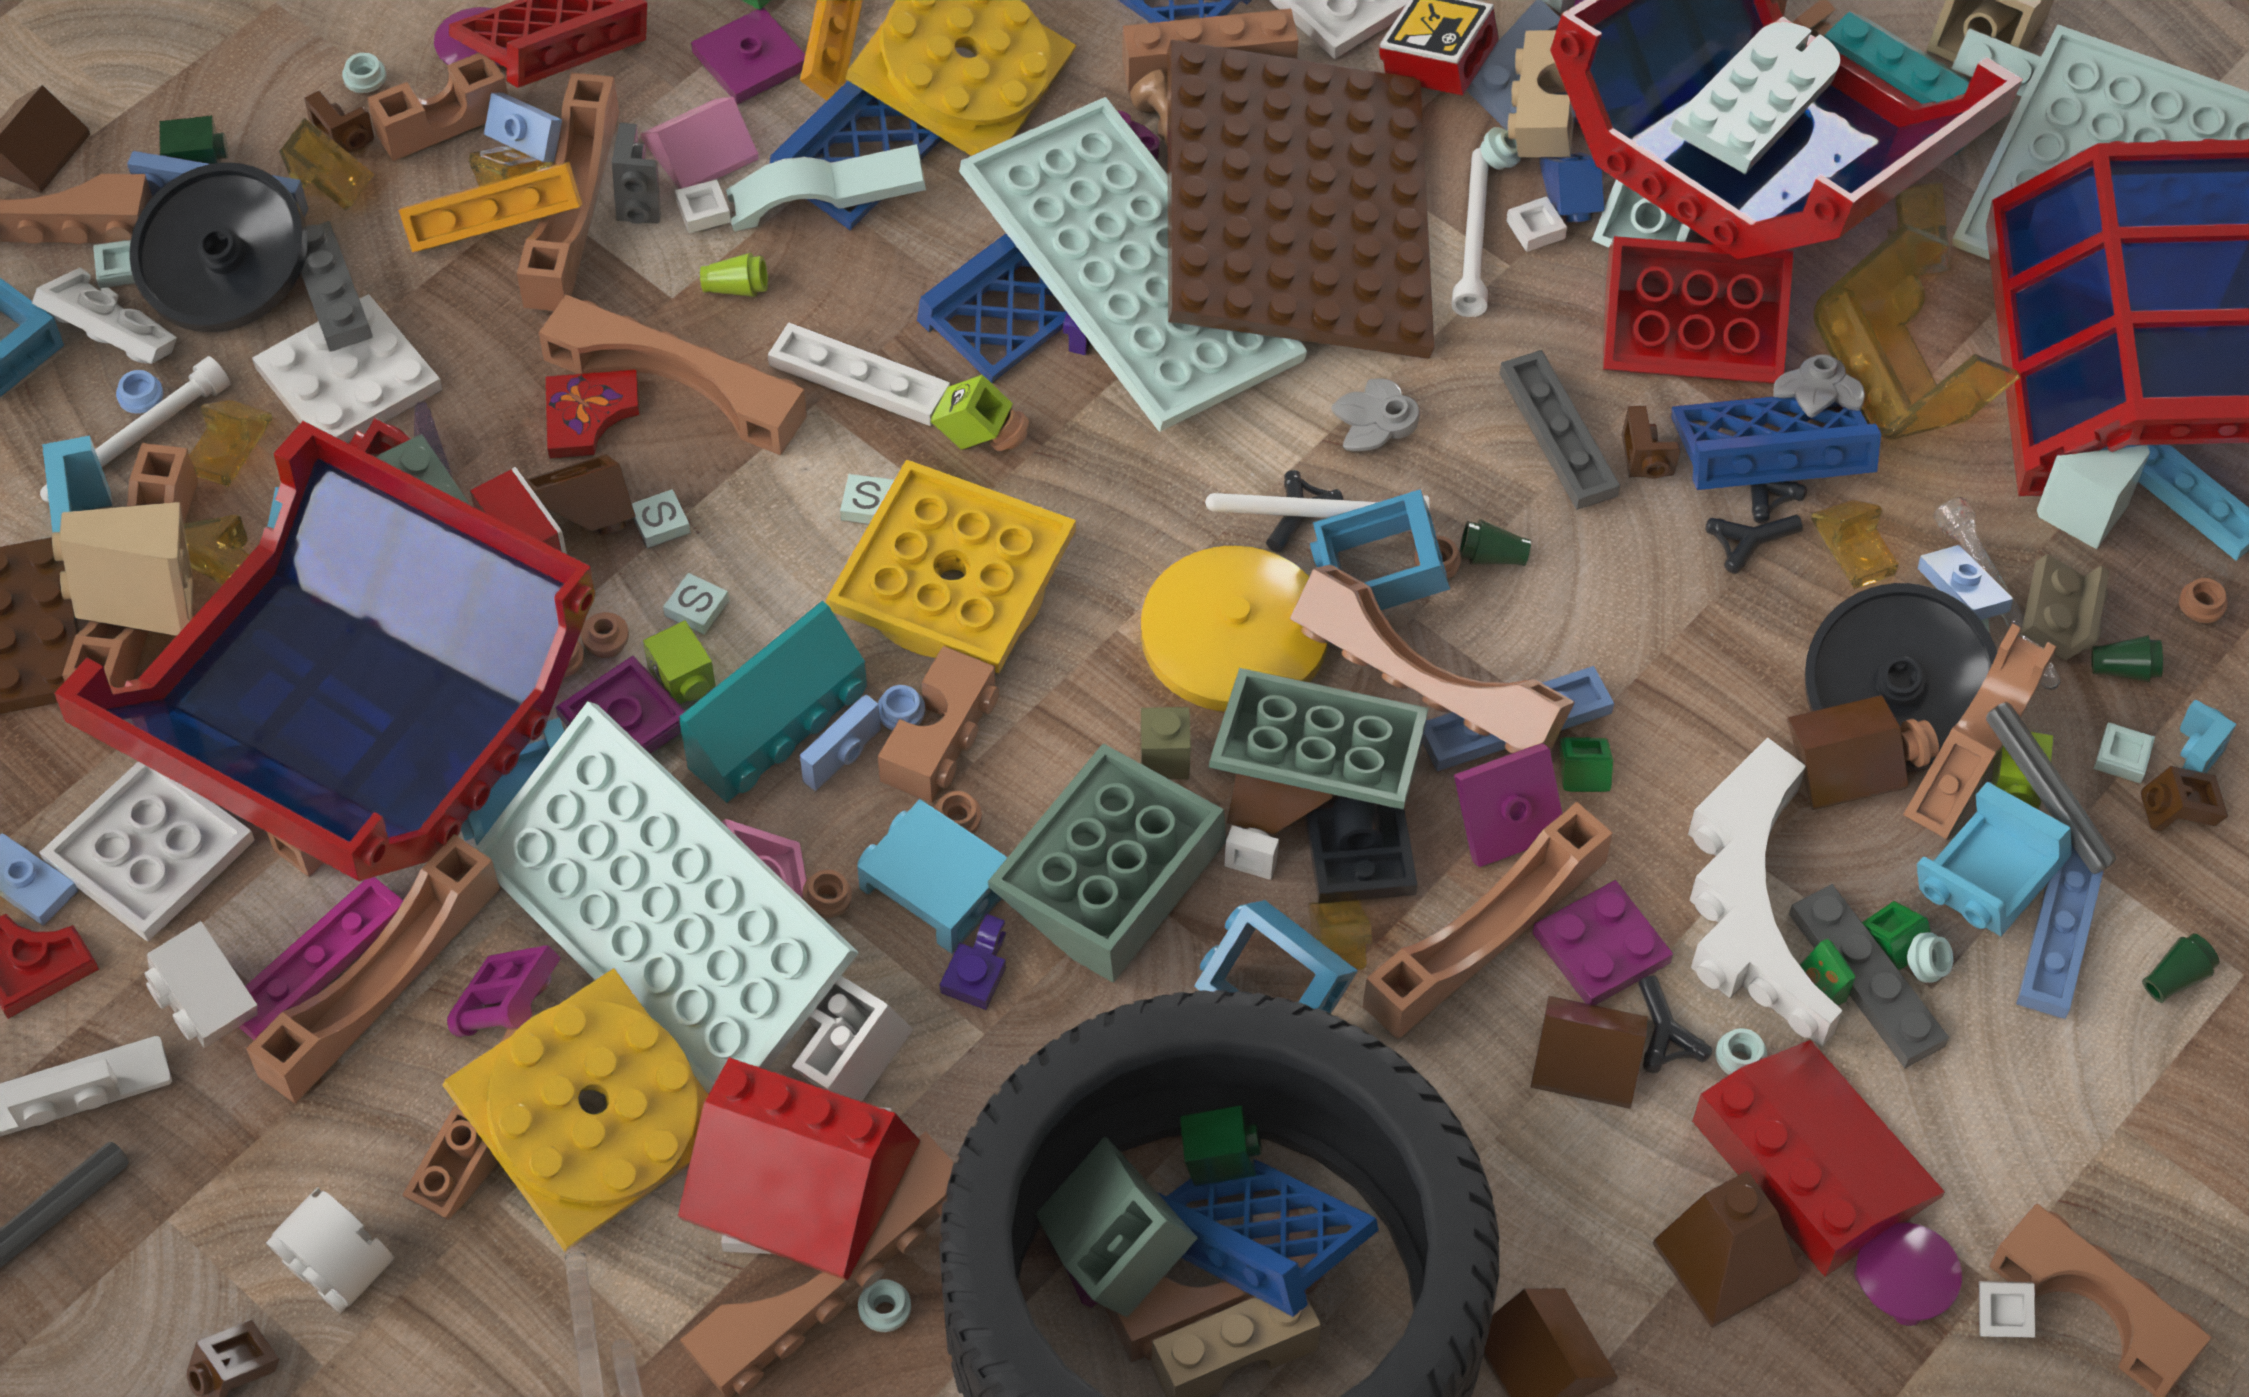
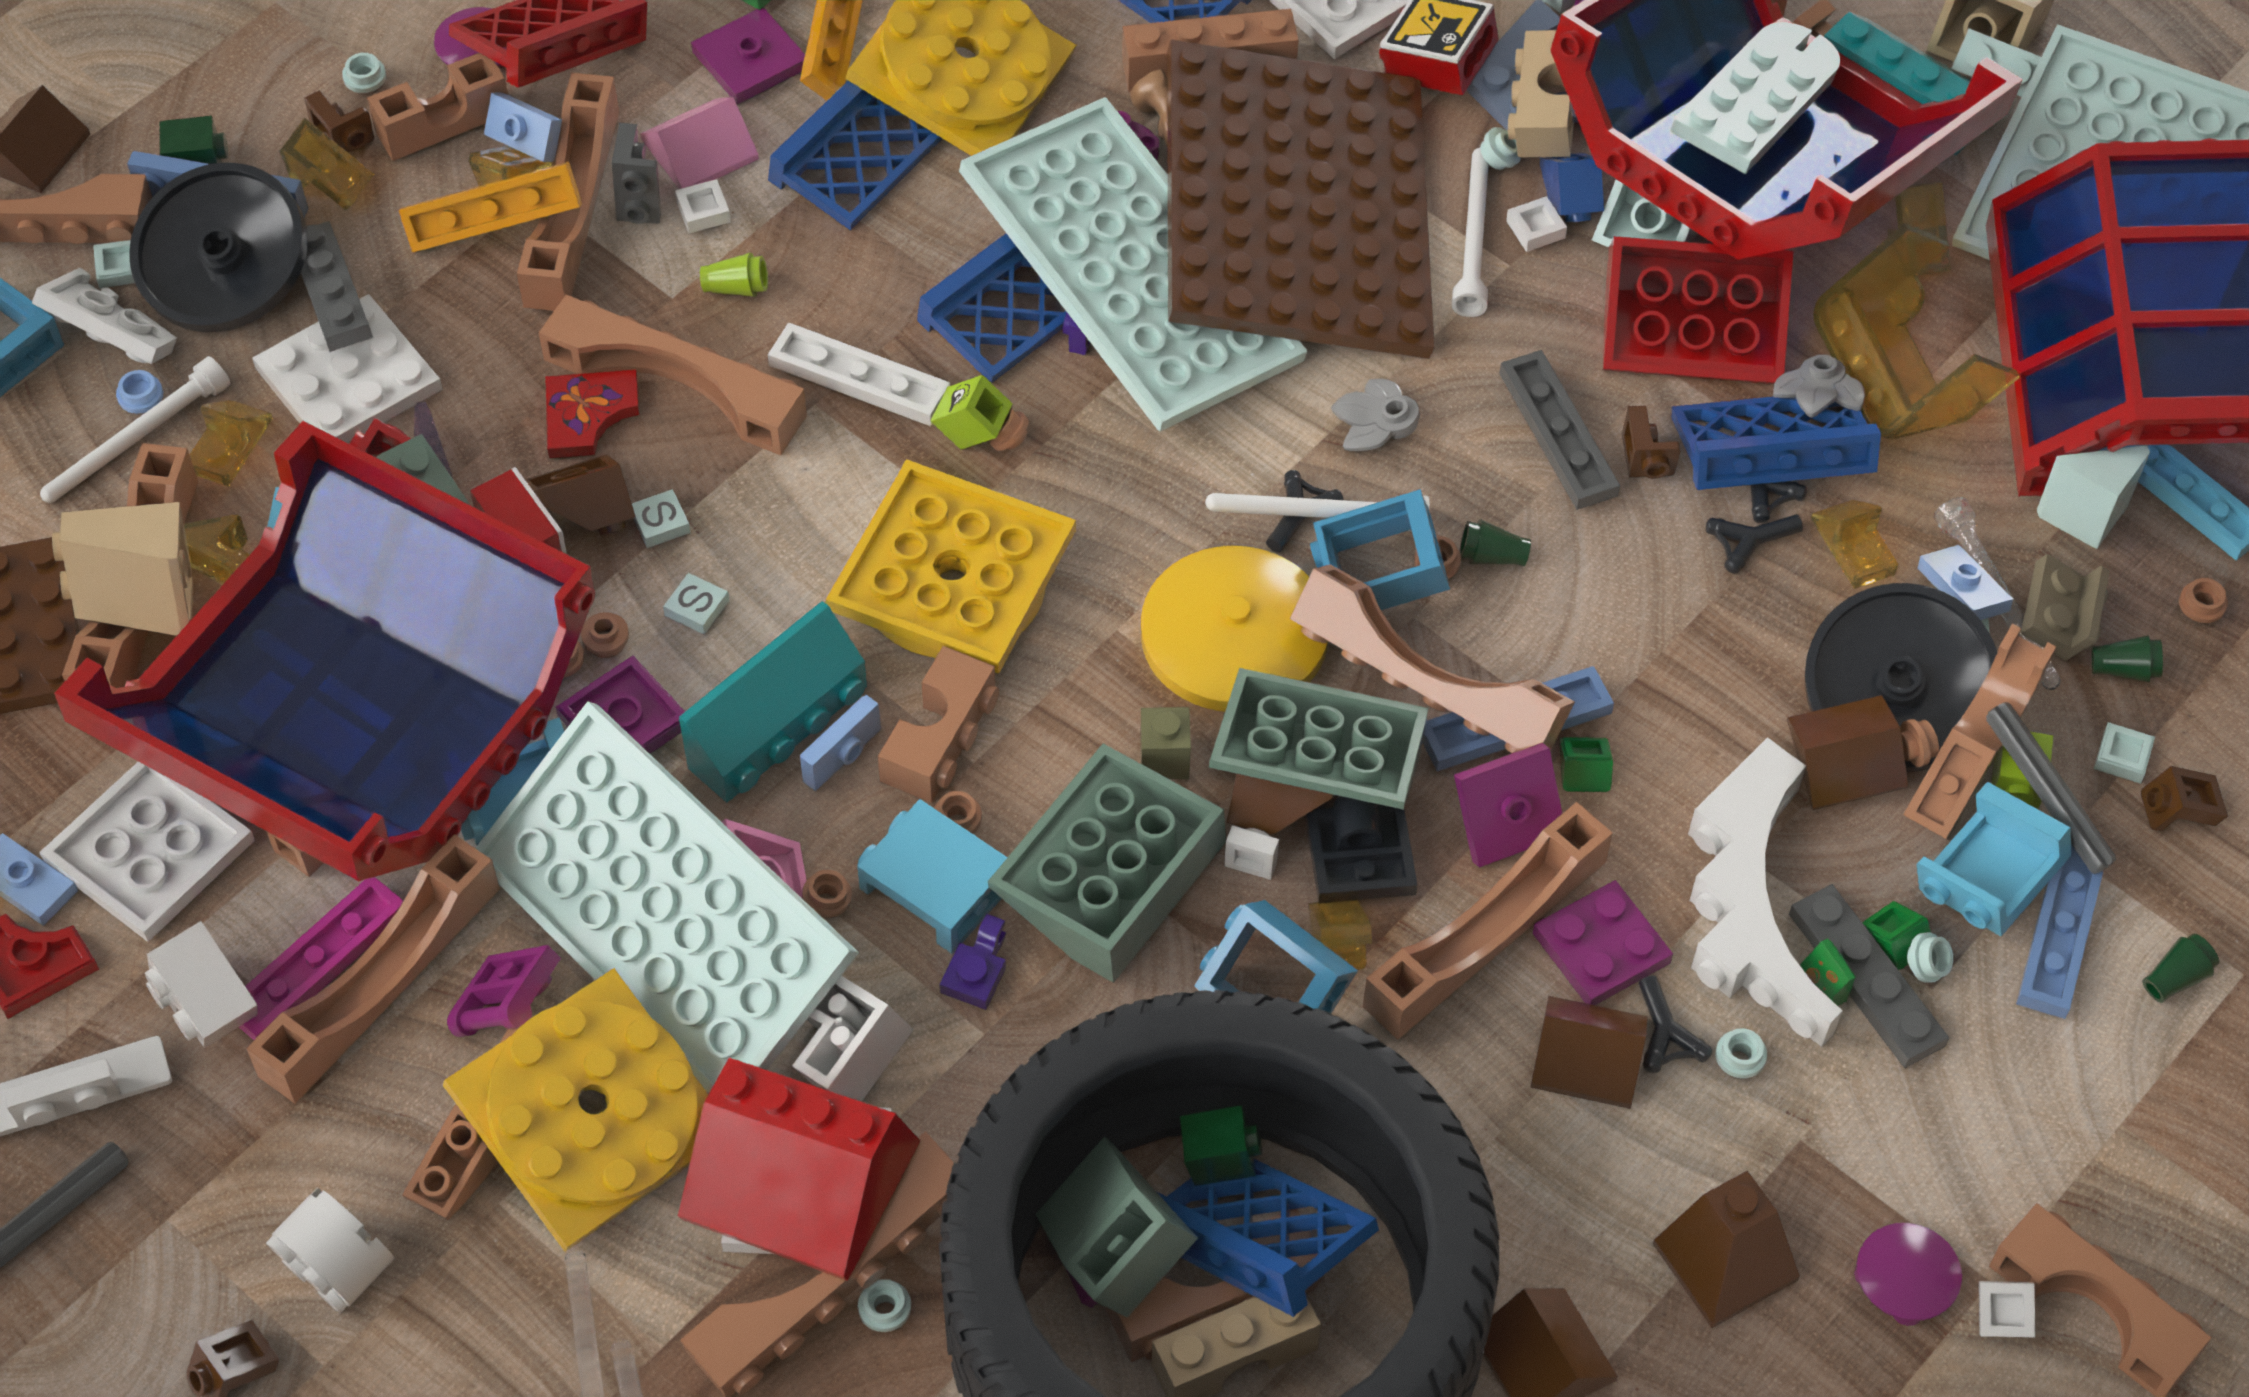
(74, 478): medium azure panel -> none
(680, 663): lime brick -> none
(839, 182): light aqua piece -> none
(863, 497): light aqua tile -> none
(901, 703): light blue plate -> none
(1815, 1152): red slope -> none
(2208, 736): medium azure bracket -> none

